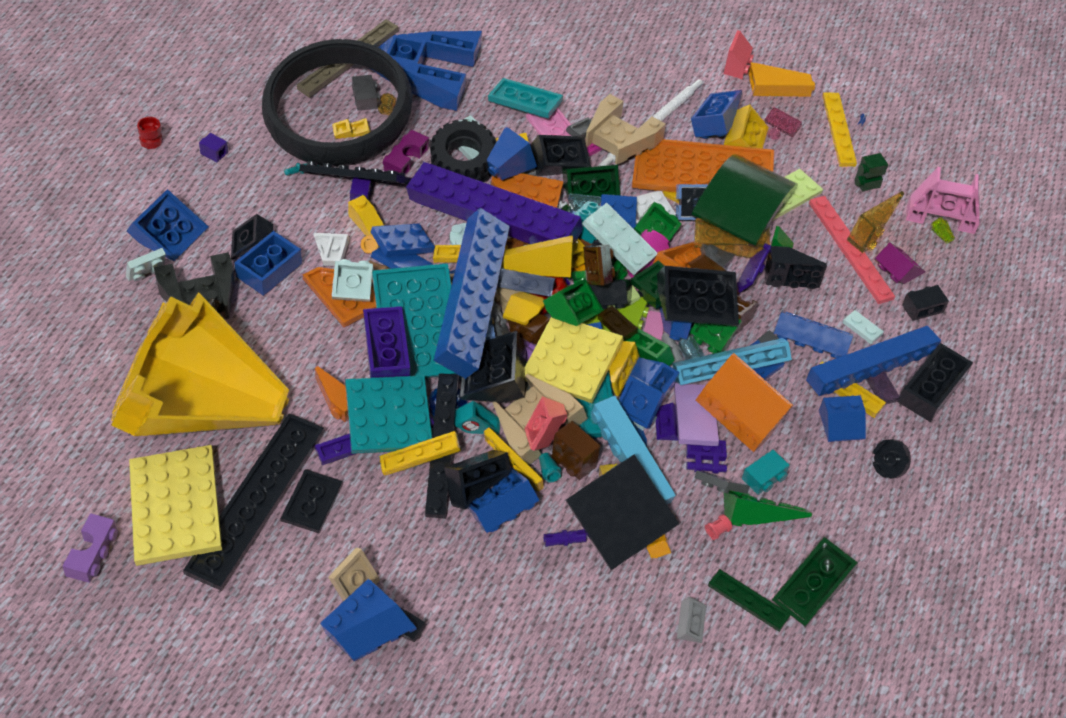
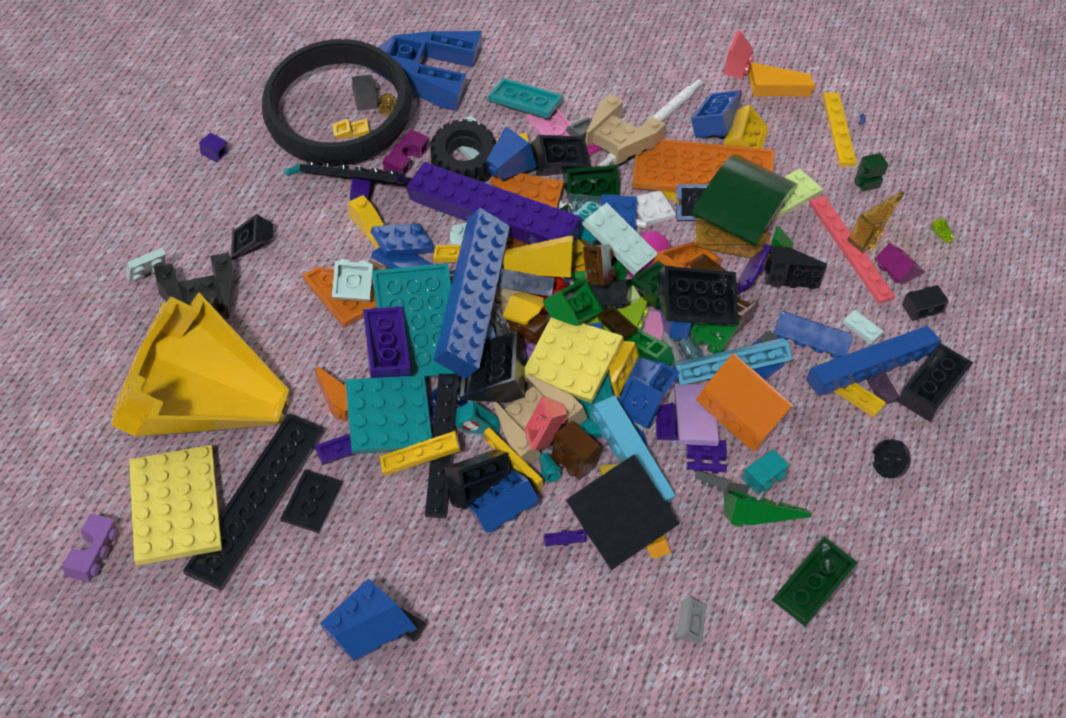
(149, 132): red wheel -> none
(167, 226): blue slope -> none
(268, 263): blue brick -> none
(328, 73): dark tan plate -> none
(331, 247): white wing -> none
(352, 573): tan tile -> none
(369, 244): light orange tile -> none
(659, 220): green plate -> none
(717, 255): dark grey wing -> none
(718, 527): coral bush -> none
(749, 600): dark green tile -> none
(782, 123): clear pink plate -> none
(843, 418): blue slope -> none
(946, 200): bright pink wedge -> none

